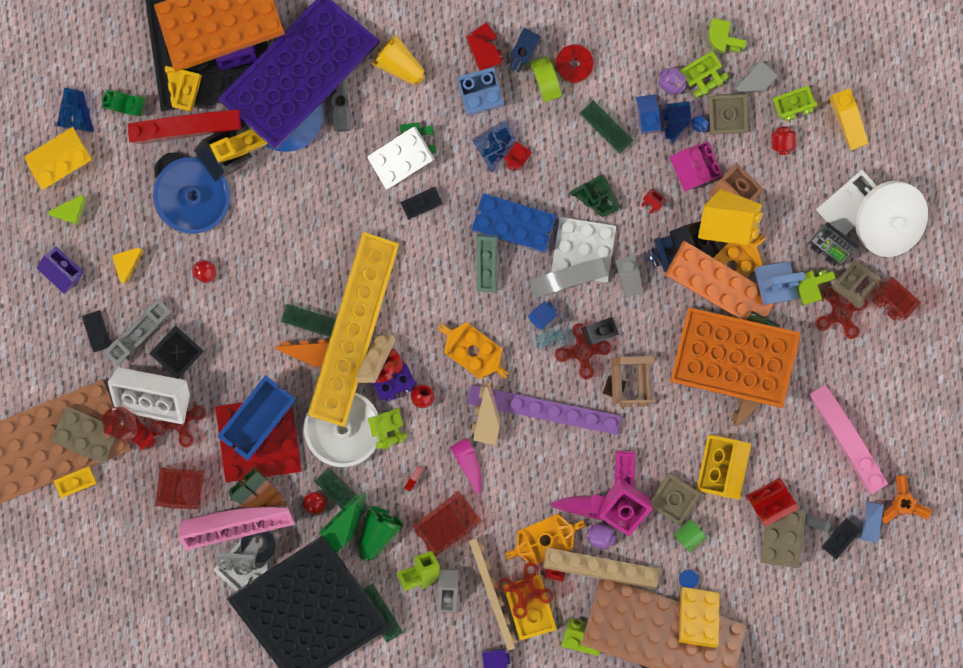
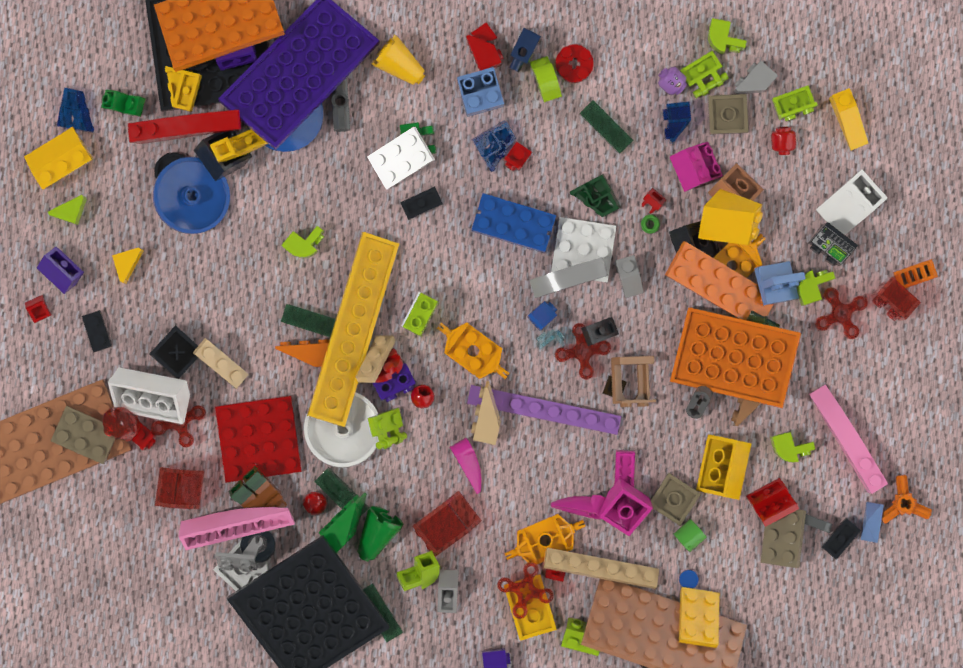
(37, 309): none -> red slope
(75, 482): yellow plate -> none
(138, 332): light grey slope -> none
(204, 271): red piece -> none
(220, 363): none -> tan plate
(257, 417): blue piece -> none
(303, 248): none -> lime brick
(413, 479): tile -> none
(419, 314): none -> lime piece
(486, 263): sand green plate -> none
(496, 601): tan plate -> none
(601, 536): medium lavender head -> none
(648, 114): blue slope -> none
(654, 219): none -> bright green plate
(661, 245): dark blue hips -> none
(695, 400): none -> dark grey beam
(700, 124): blue plate -> none
(785, 449): none -> lime brick
(852, 279): dark tan plate -> none
(891, 218): white dish -> none
(931, 268): none -> orange slope

